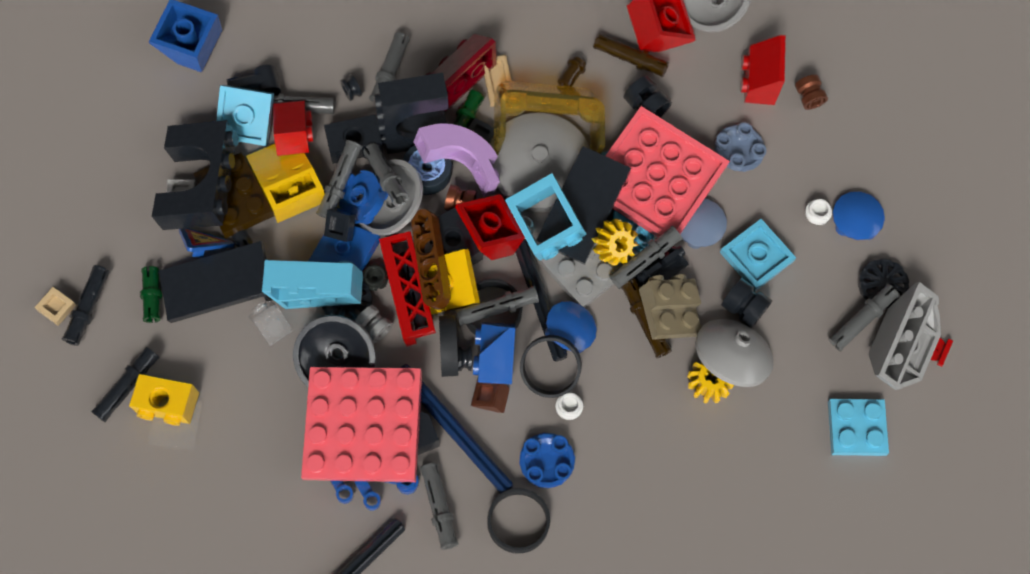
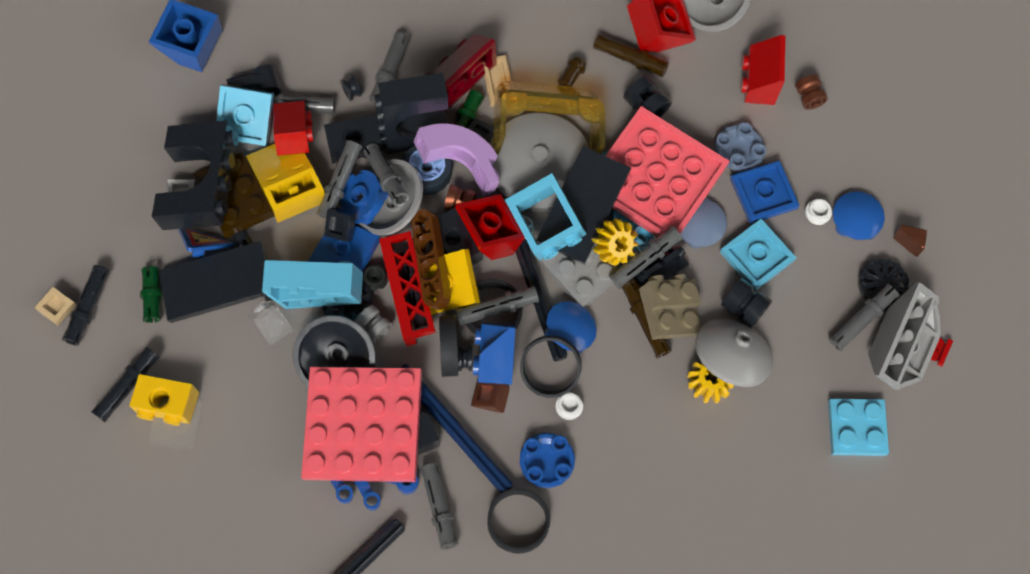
(764, 192): none -> blue plate
(911, 239): none -> copper slope

